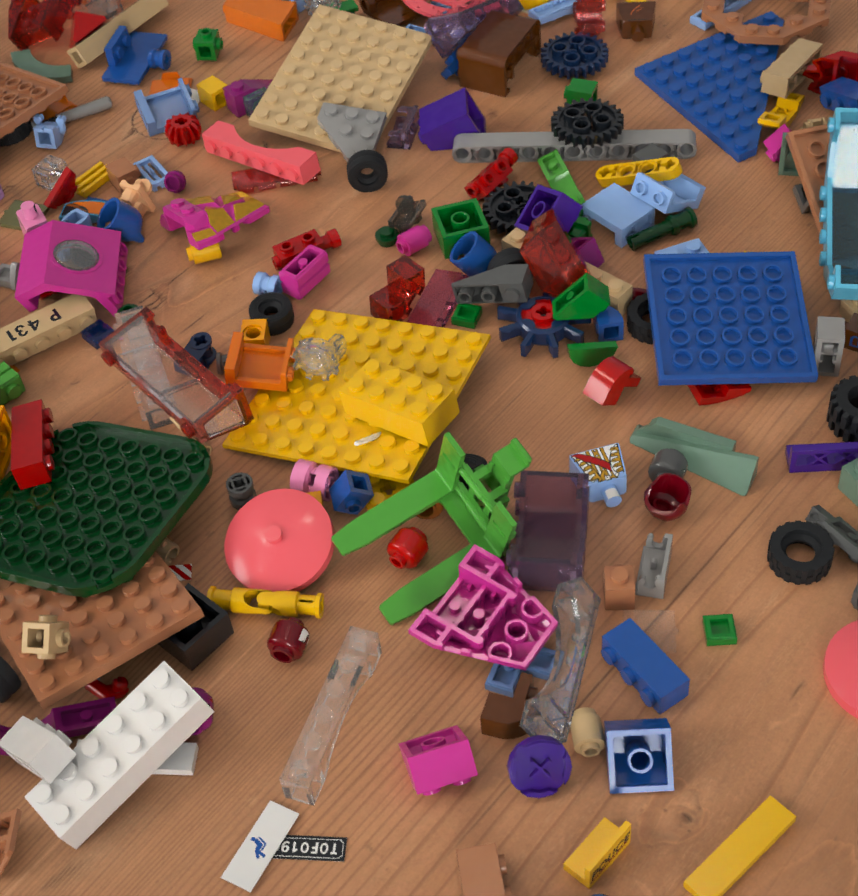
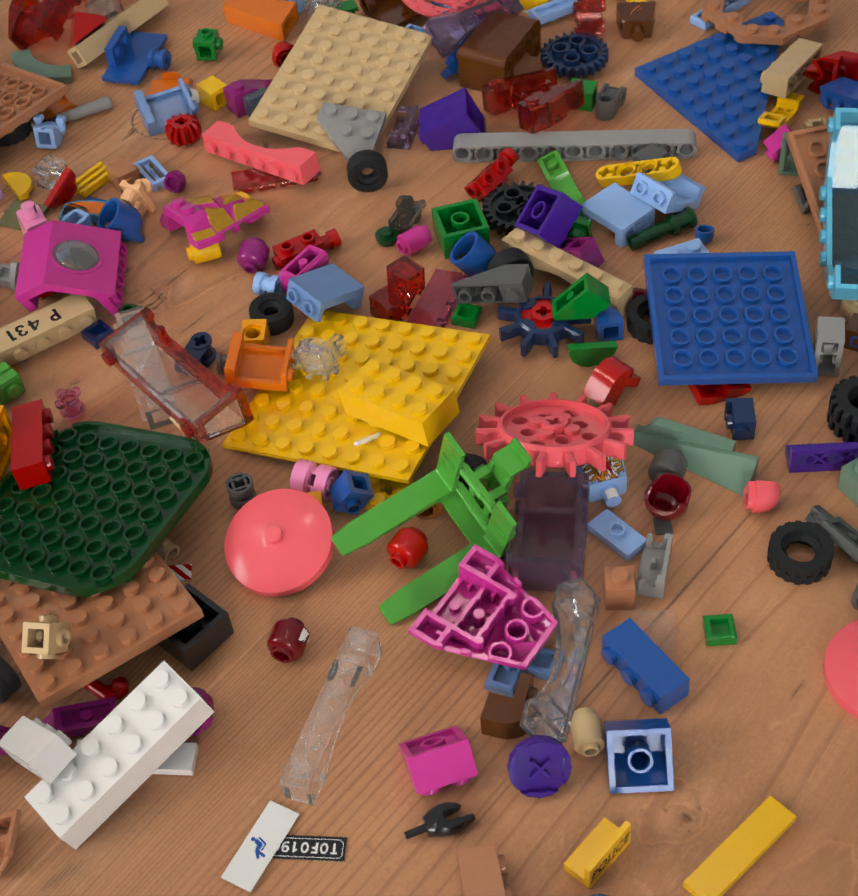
(19, 184): none -> yellow tile
(69, 403): none -> clear pink brick
(253, 255): none -> magenta head
(279, 602): yellow piece -> none
(280, 53): none -> red cone
(323, 289): none -> medium blue panel
(437, 824): none -> black hand
(534, 97): none -> clear red wedge
(552, 254): clear red wedge -> none
(557, 432): none -> coral gear
(587, 123): black gear -> none
(609, 101): none -> dark grey piece
(616, 534): none -> light blue plate
(662, 527): none -> dark grey window
(704, 233): none -> blue hinge
(740, 418): none -> dark blue brick
(761, 496): none -> coral piece

